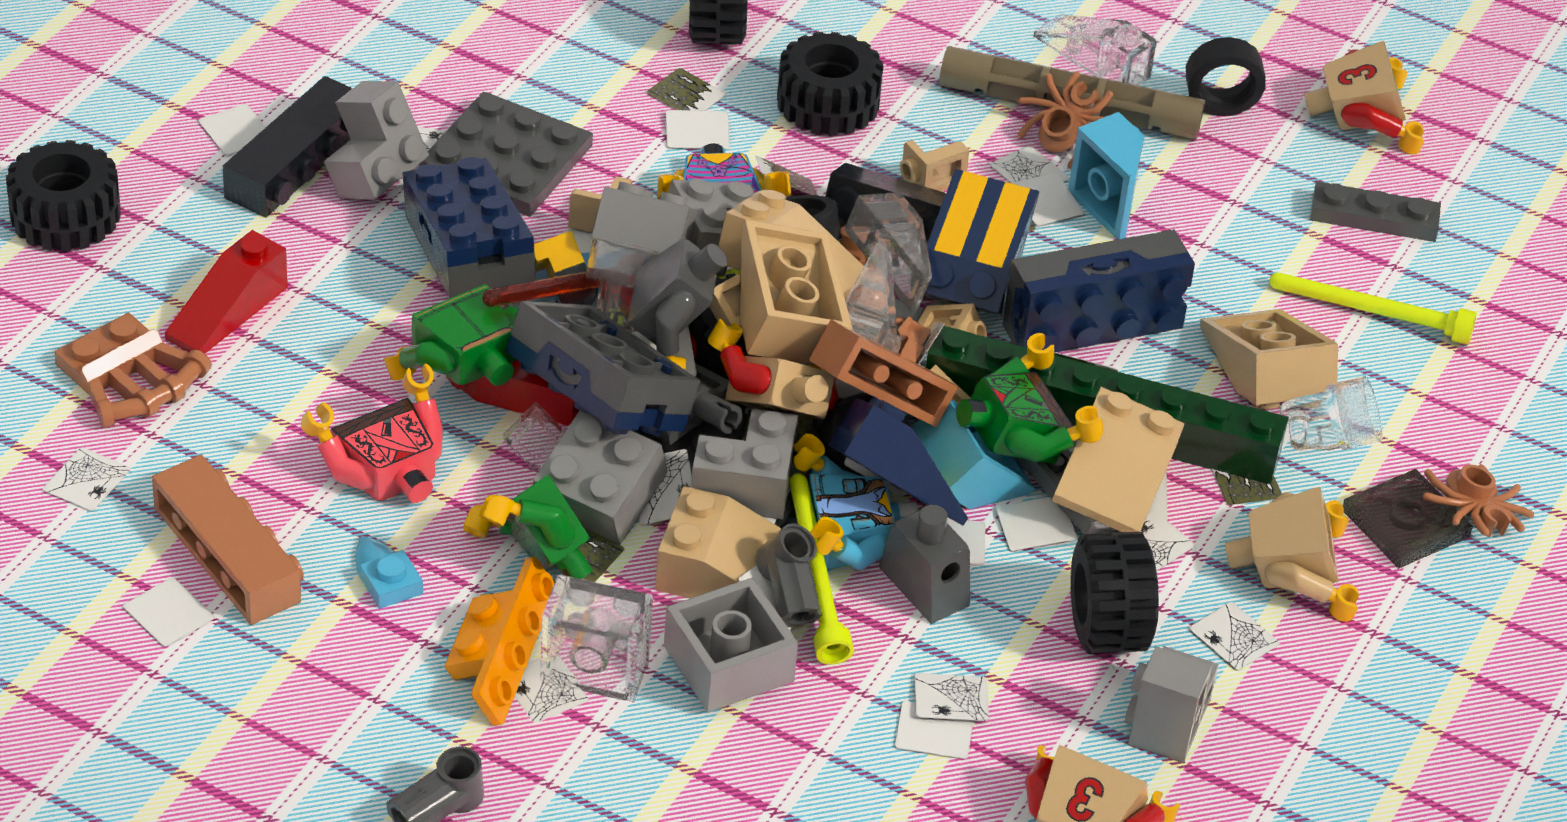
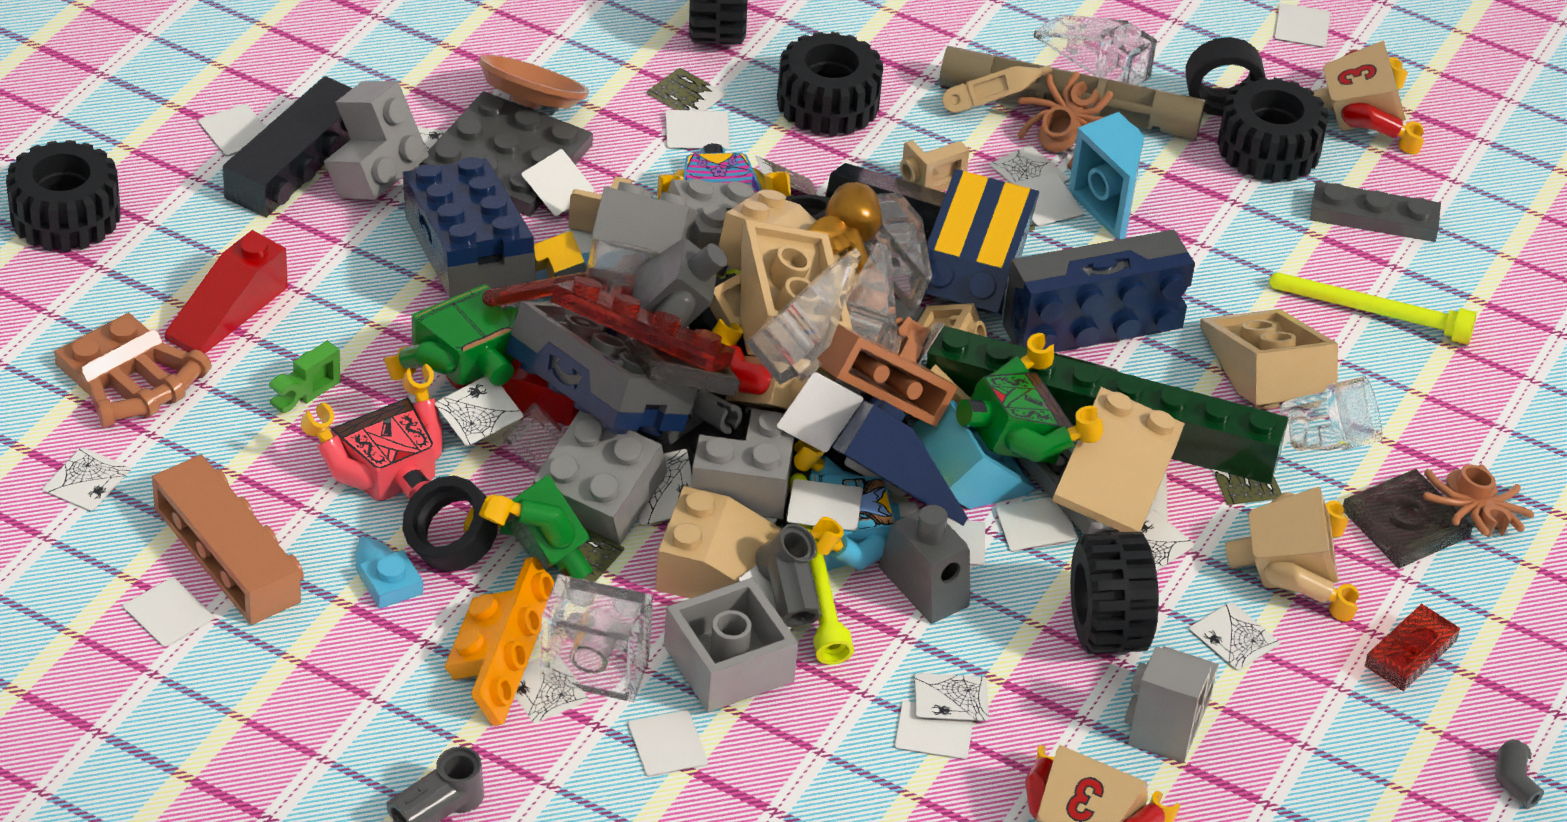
(311, 376): none -> bright green plate
(427, 504): none -> black tyre
(478, 410): none -> white sticker
(530, 83): none -> nougat piece
(555, 180): none -> white sticker
(655, 329): none -> clear red plate
(667, 742): none -> white sticker
(672, 370): none -> clear smoke tile
(806, 324): none -> clear slope
(818, 499): none -> white sticker
(820, 412): none -> white sticker
(851, 219): none -> pearl gold piece
(991, 88): none -> tan piece
(1272, 129): none -> black tyre
(1302, 25): none -> white sticker
(1412, 647): none -> clear red plate
(1511, 773): none -> dark grey arm

